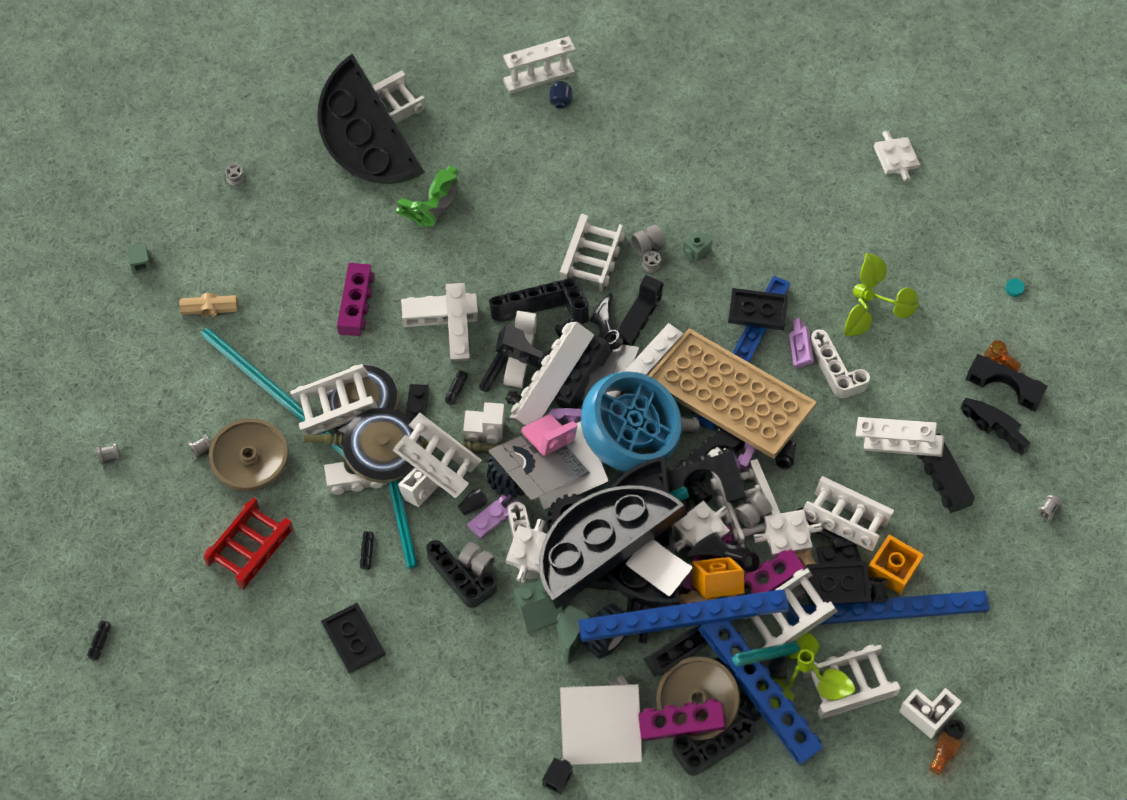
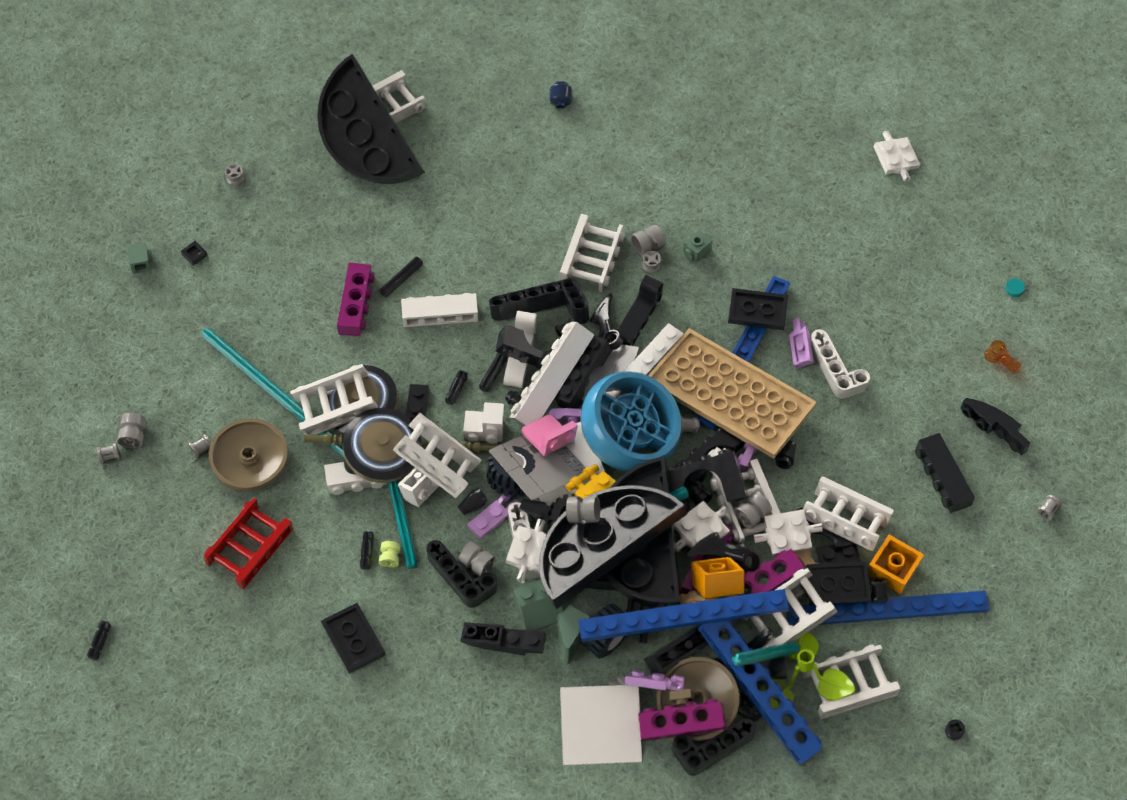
(132, 430): none -> light grey wheel
(194, 253): none -> black plate
(208, 305): tan piece -> none
(389, 554): none -> yellowish green wheel
(401, 276): none -> black axle
(441, 196): bright green hips -> none
(457, 322): white brick -> none
(503, 640): none -> black slope
(535, 508): none -> black cone
(540, 75): white fence -> none
(557, 775): black brick -> none
(583, 509): none -> light grey wheel
(596, 483): none -> yellow plate
(655, 681): none -> lavender hinge
(659, 566): white sticker -> none
(681, 696): none -> dark tan plate
(760, 640): none -> black axle
(875, 271): lime plant -> none
(900, 436): white fence -> none
(930, 715): white brick -> none
(945, 749): clear orange pin -> none
(988, 371): black arch -> none

